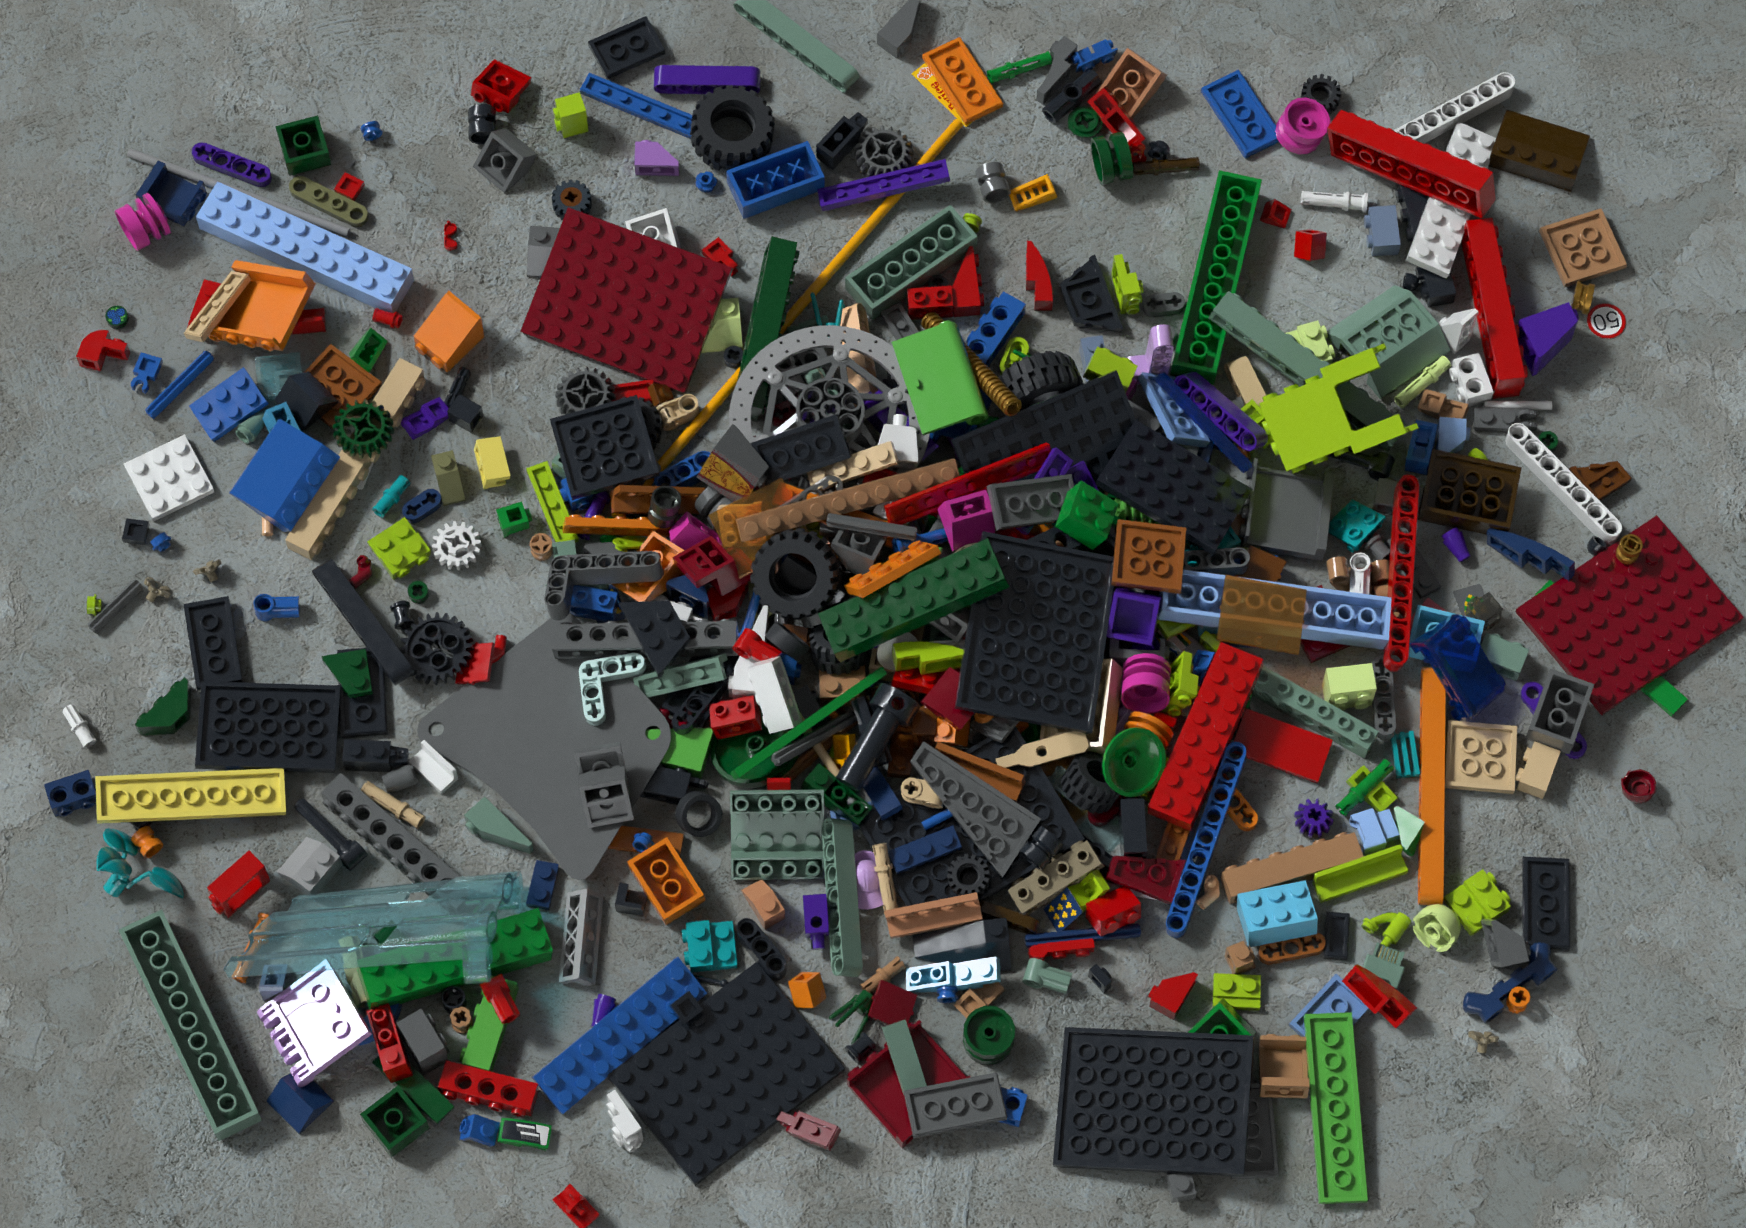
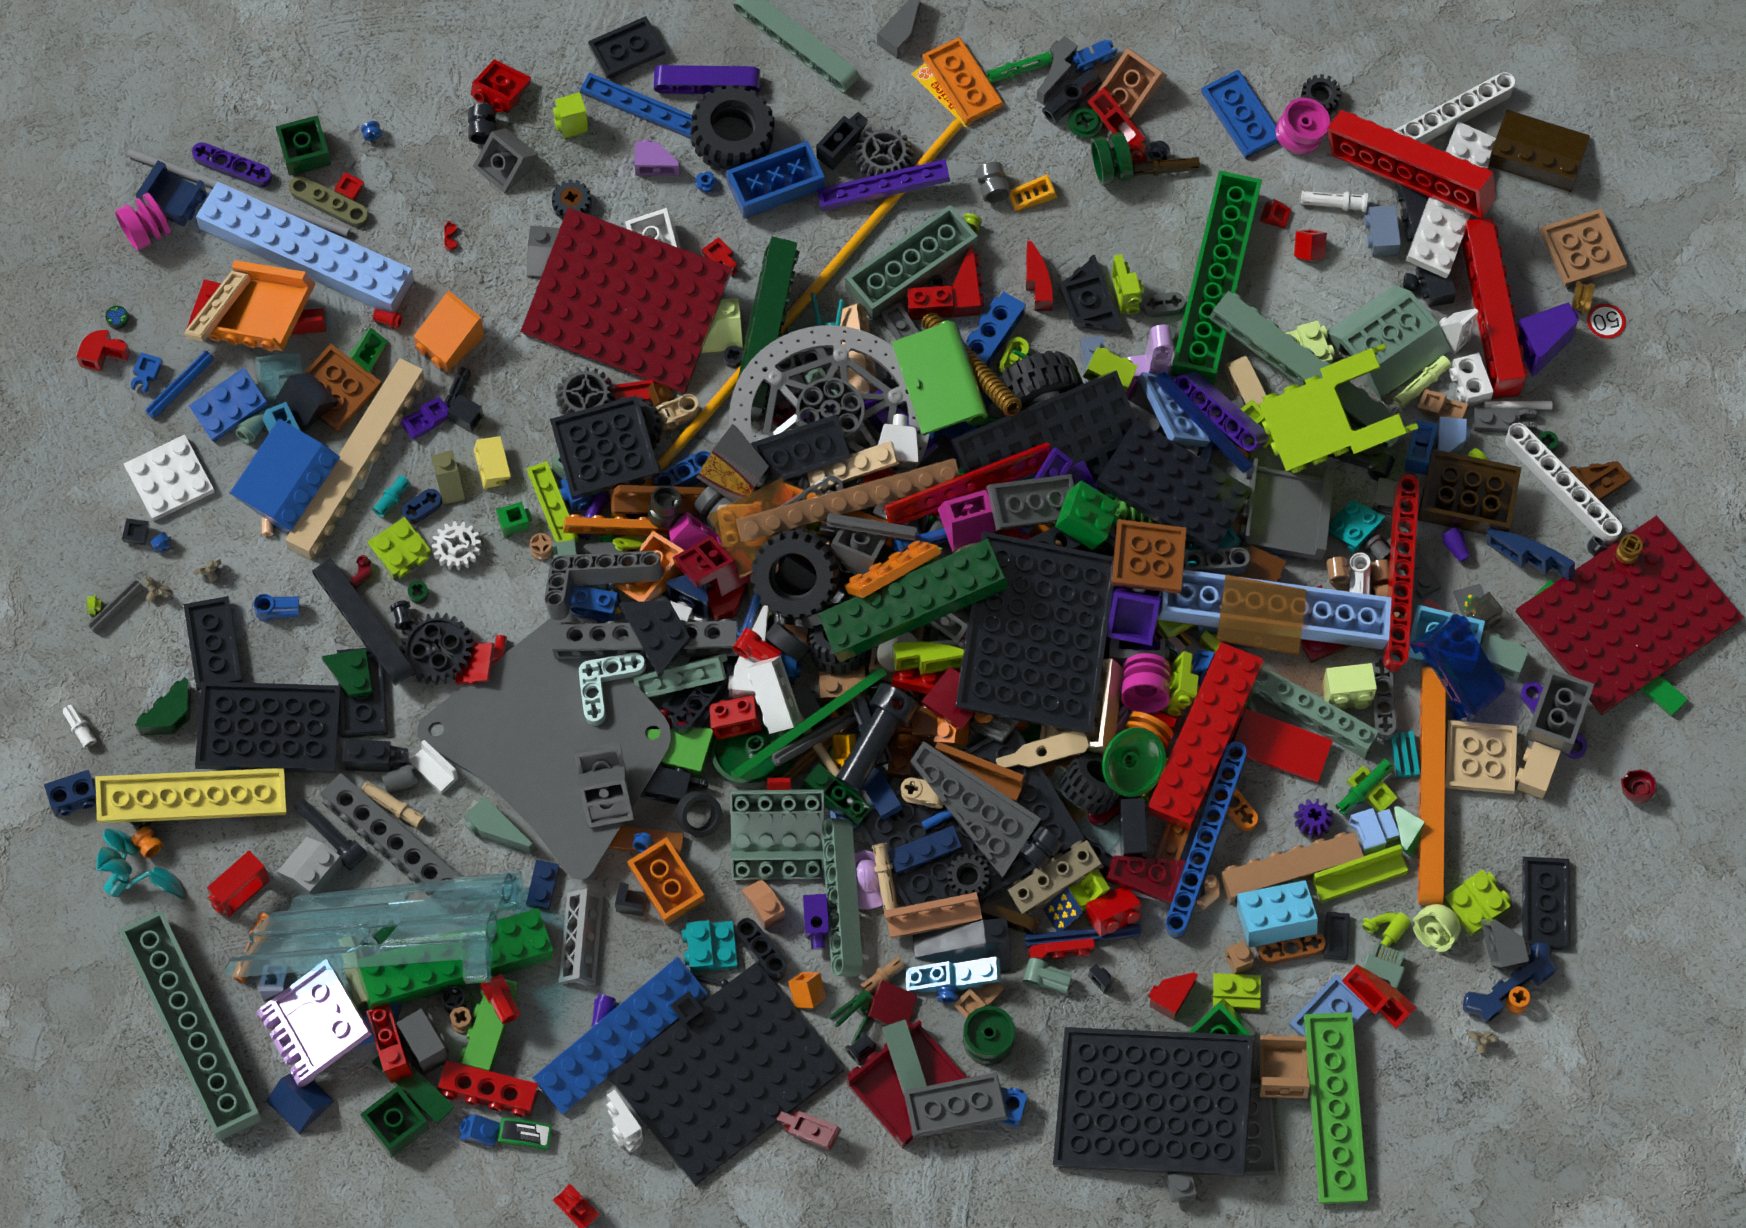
(350, 420): dark green gear -> none

